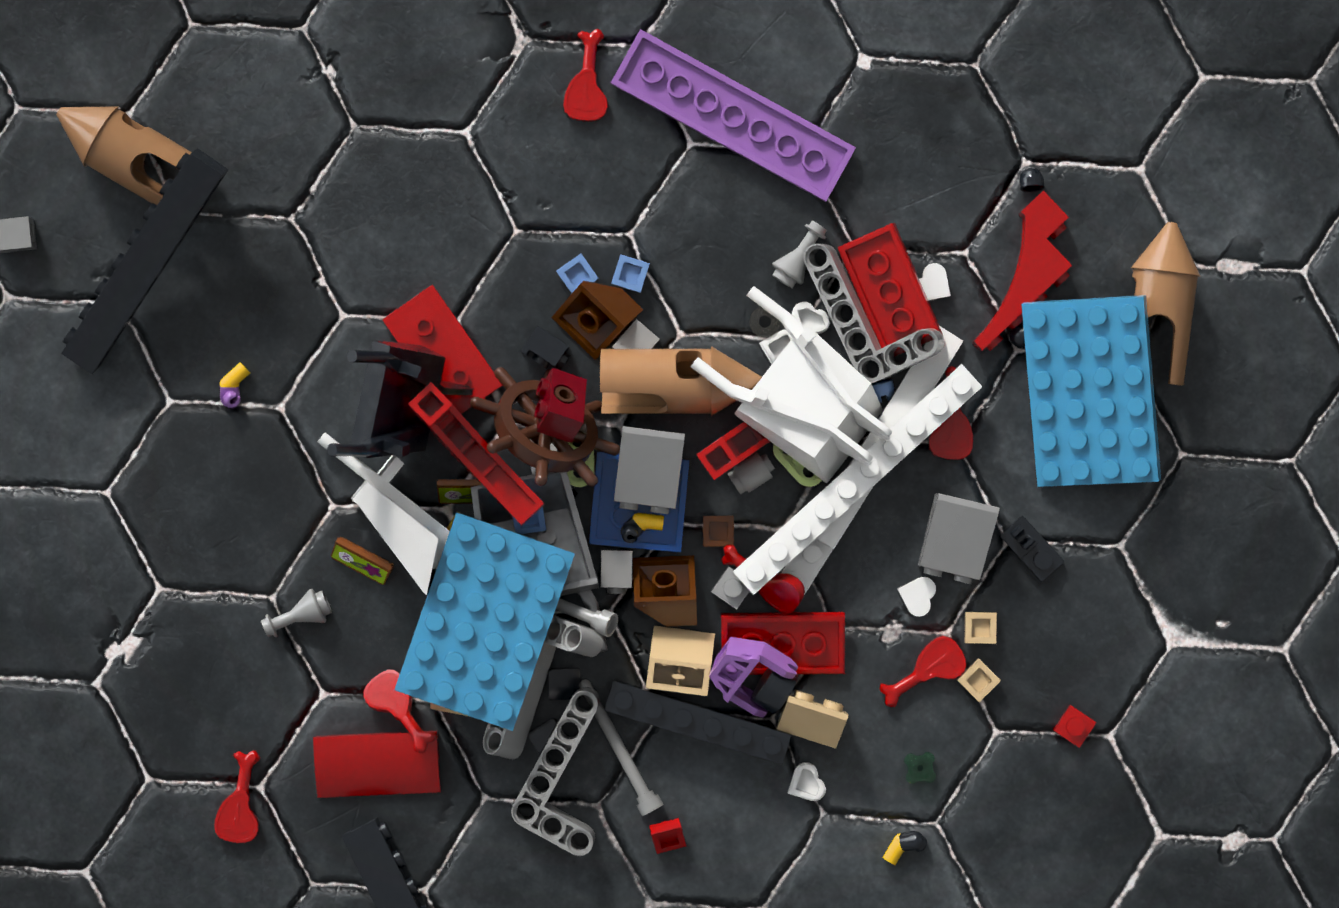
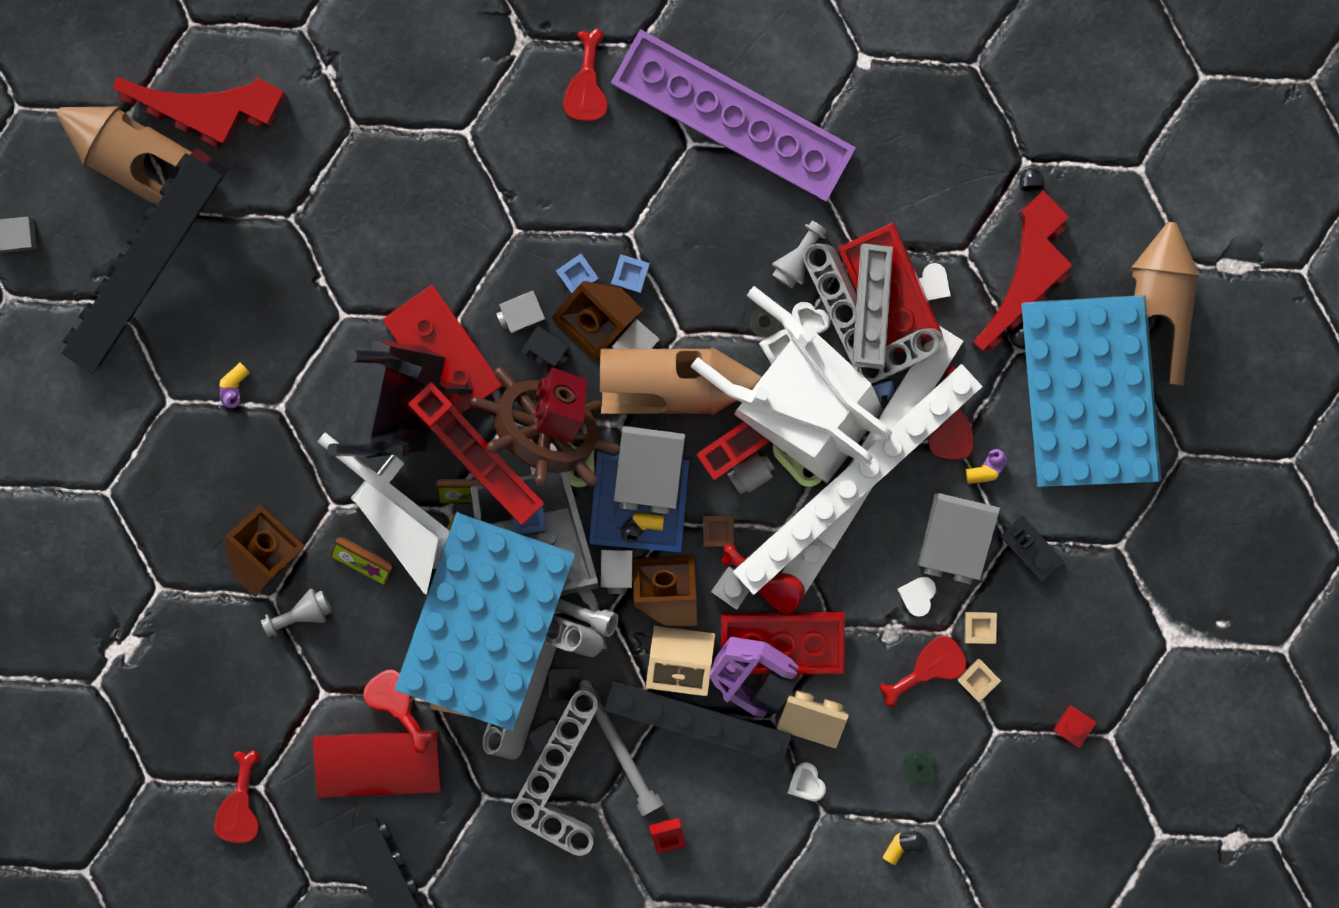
(210, 114): none -> red arch
(260, 550): none -> reddish brown slope
(520, 313): none -> light grey brick
(872, 306): none -> light grey tile
(990, 469): none -> arm

